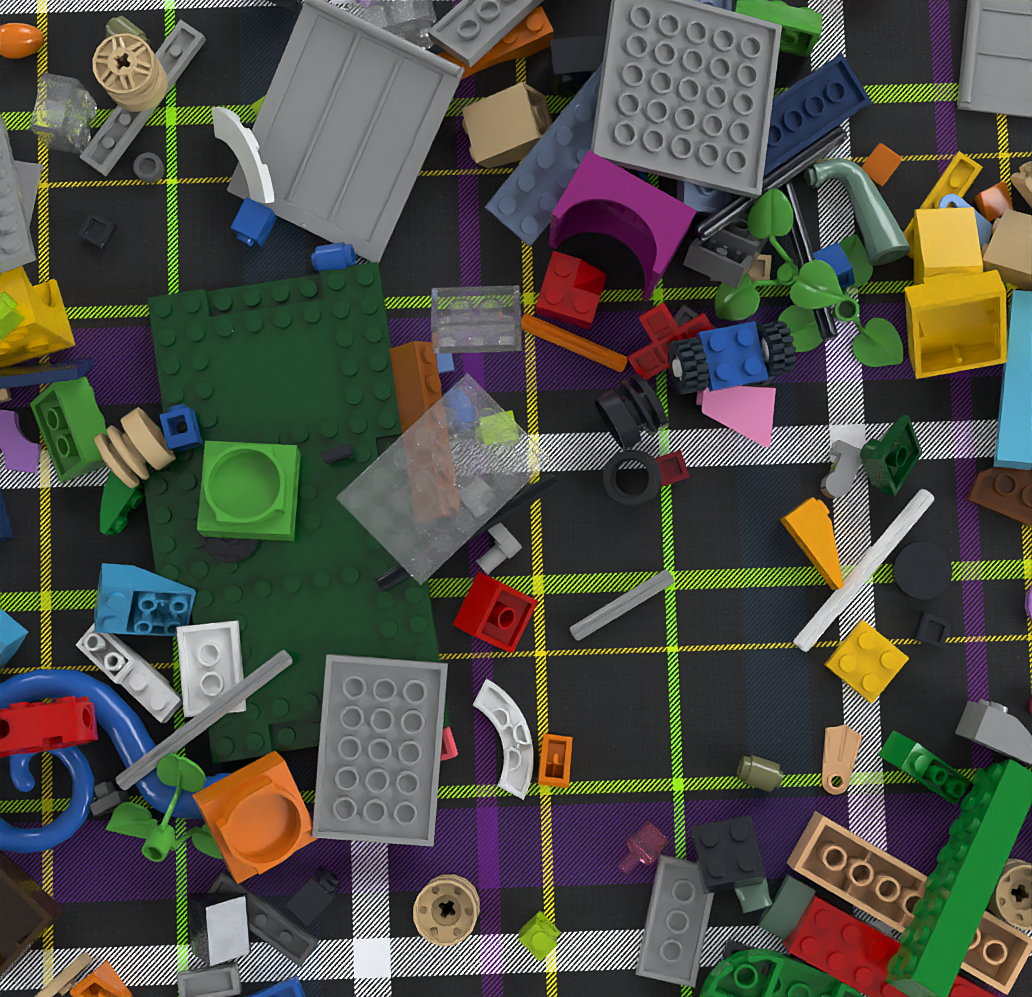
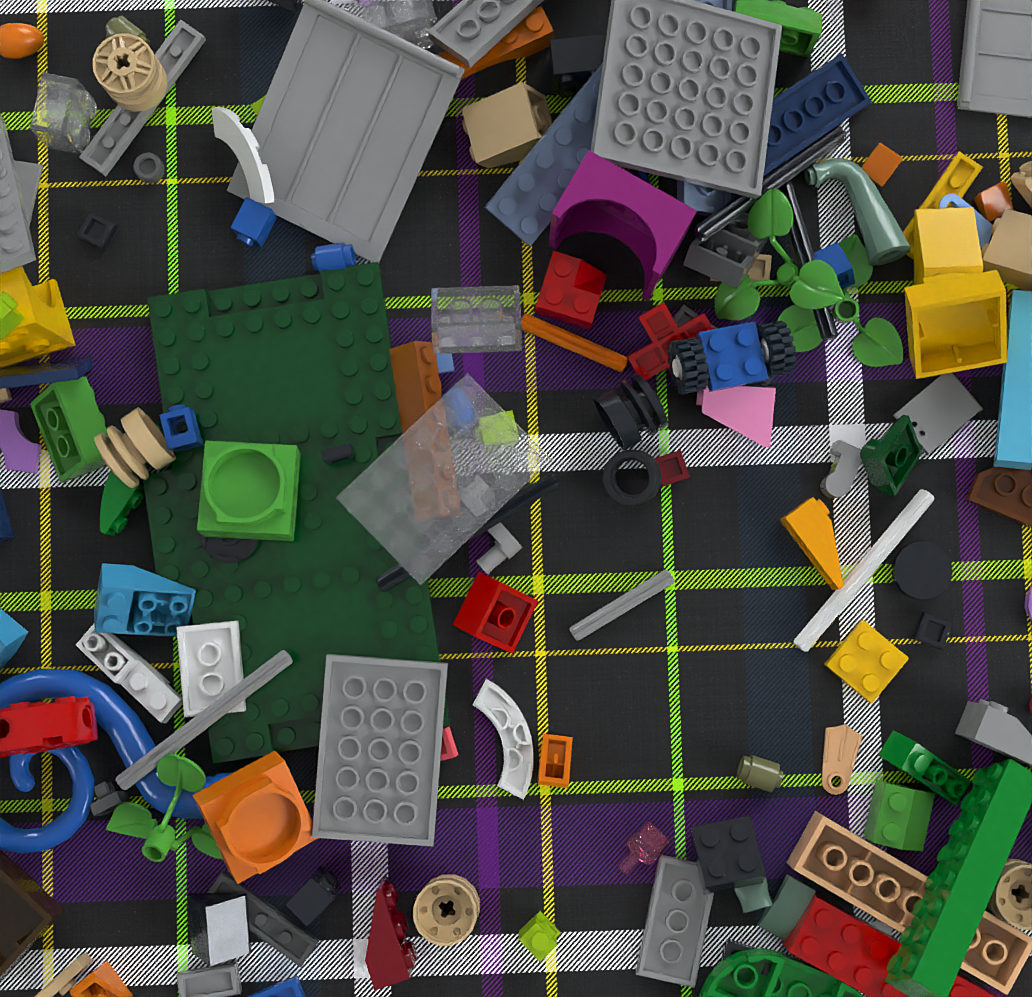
(388, 952): none -> dark red slope
(898, 816): none -> bright green slope
(940, 411): none -> light grey container

